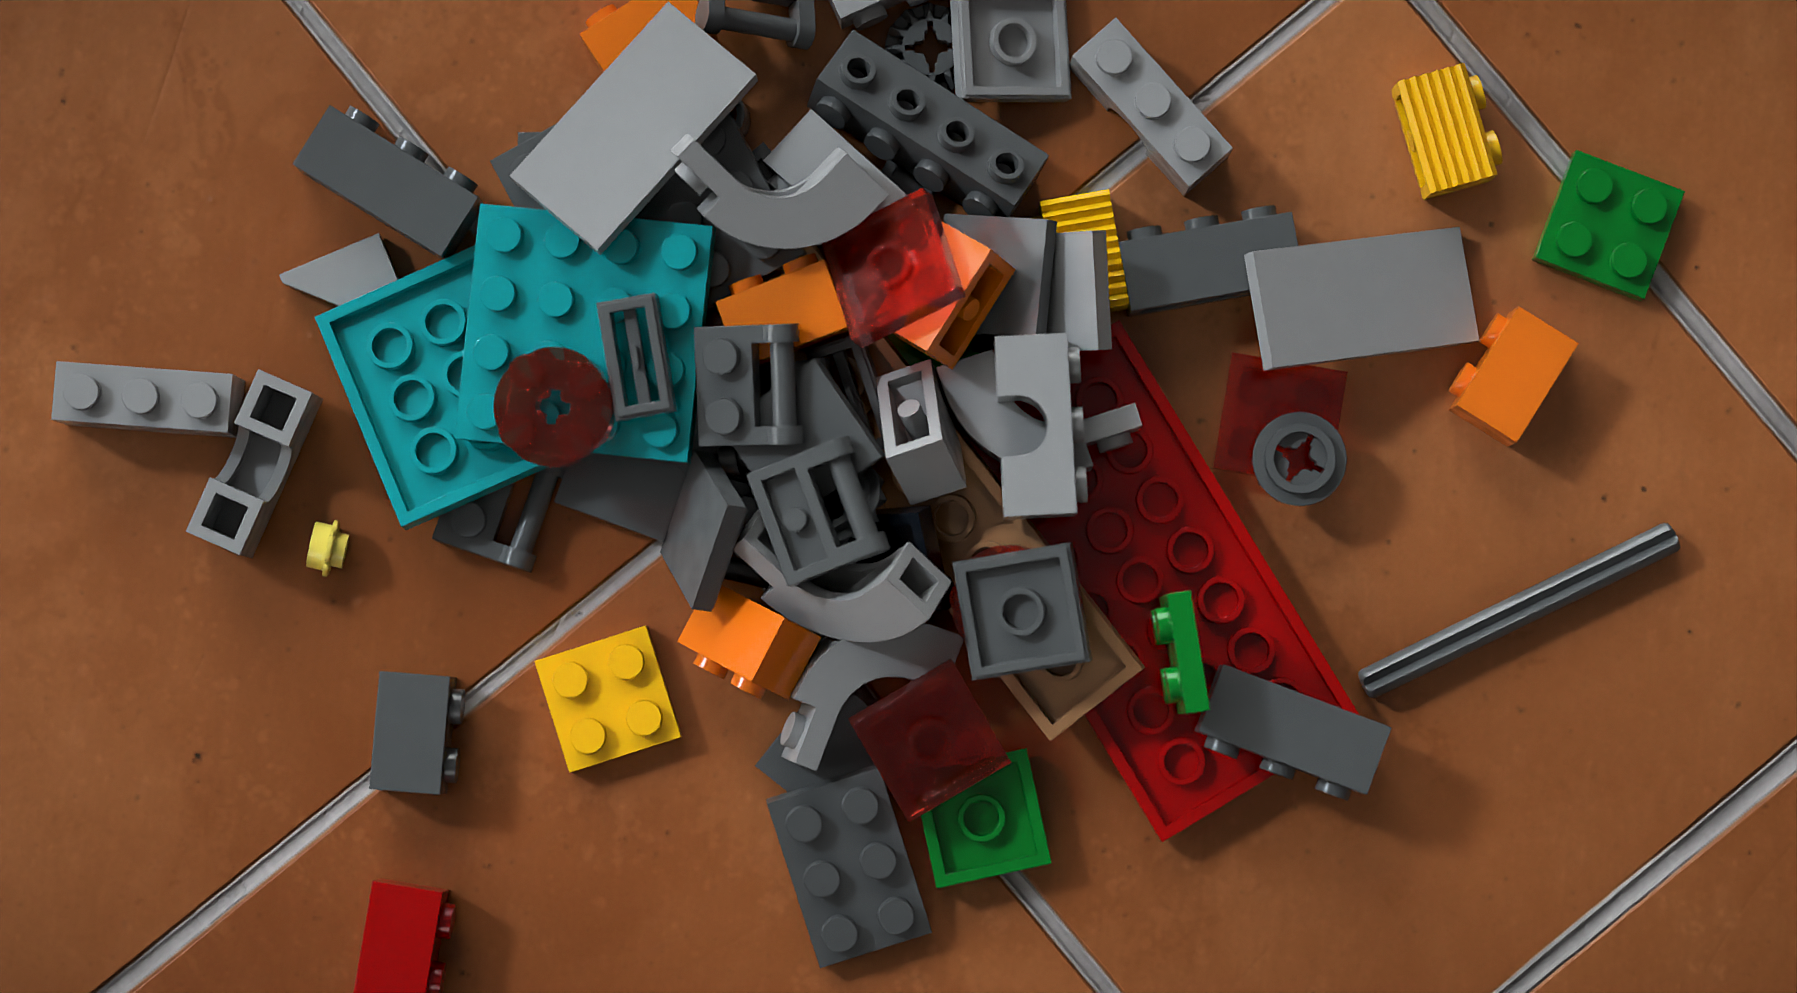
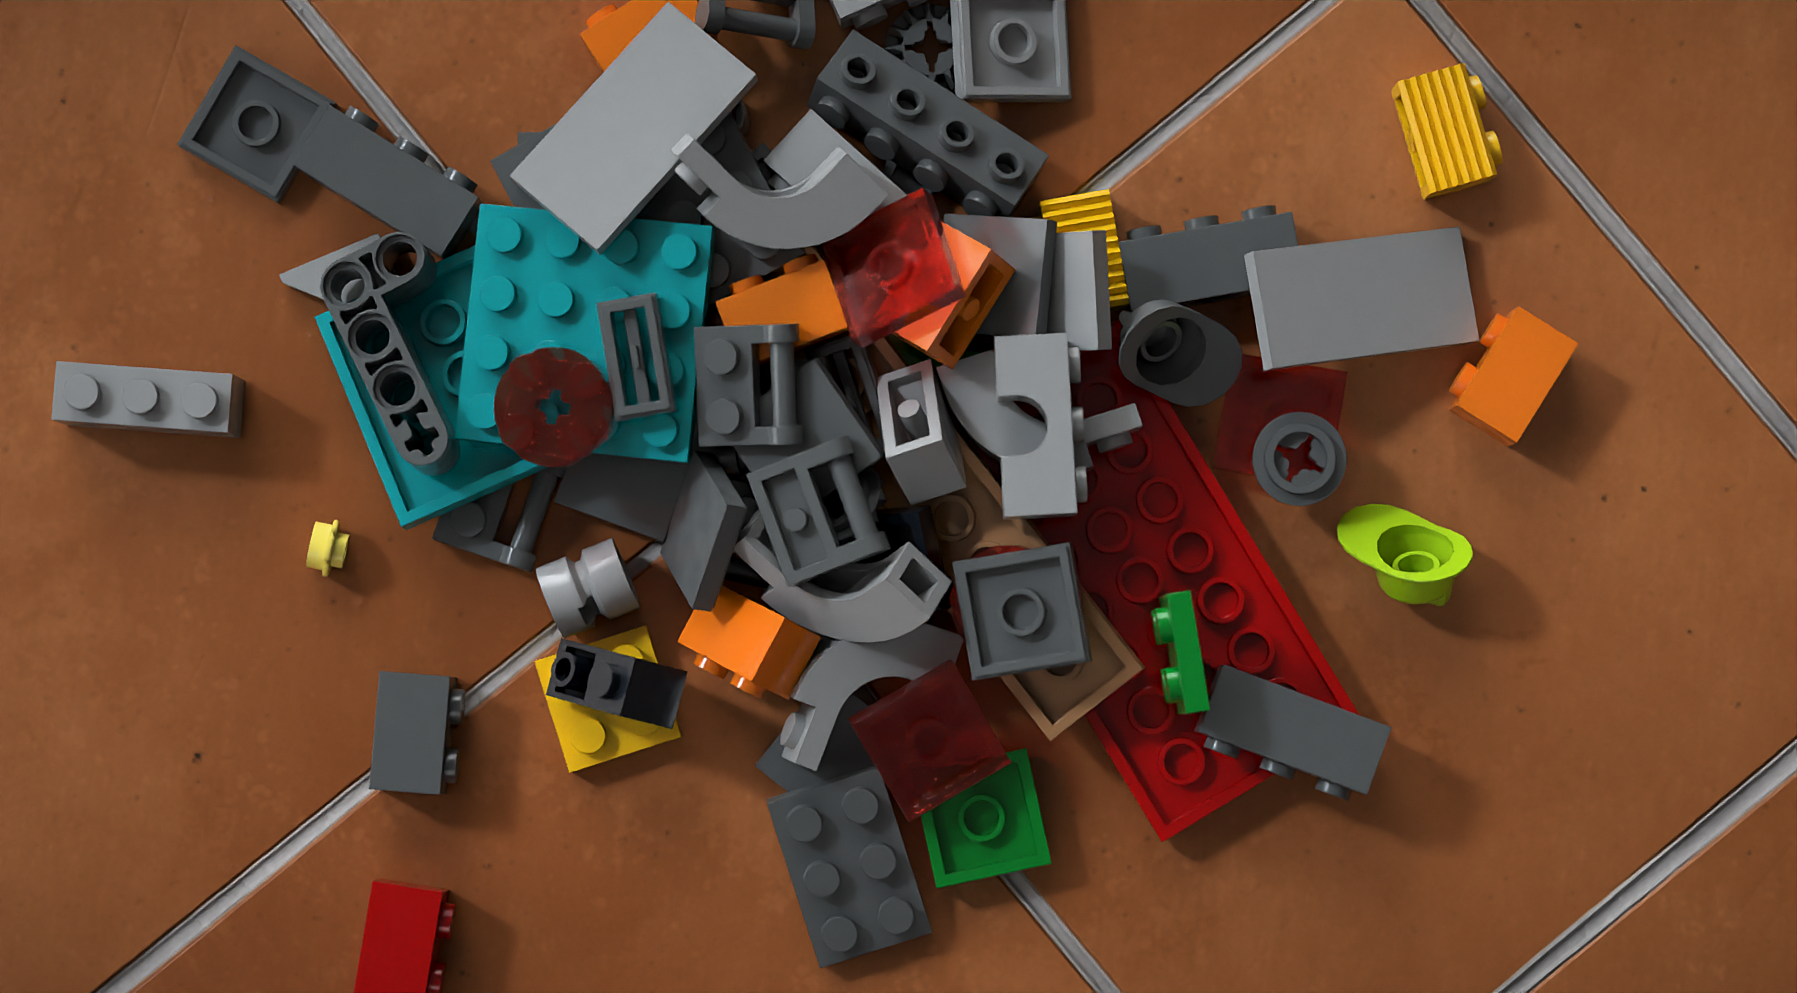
(255, 124): none -> dark grey tile
(268, 441): light grey arch -> none
(398, 361): none -> dark grey beam
(588, 588): none -> light grey wheel
(616, 683): none -> black slope
(1158, 111): light grey arch -> none
(1178, 353): none -> dark grey piece
(1409, 554): none -> lime piece
(1519, 610): dark grey axle -> none
(1608, 225): green plate -> none

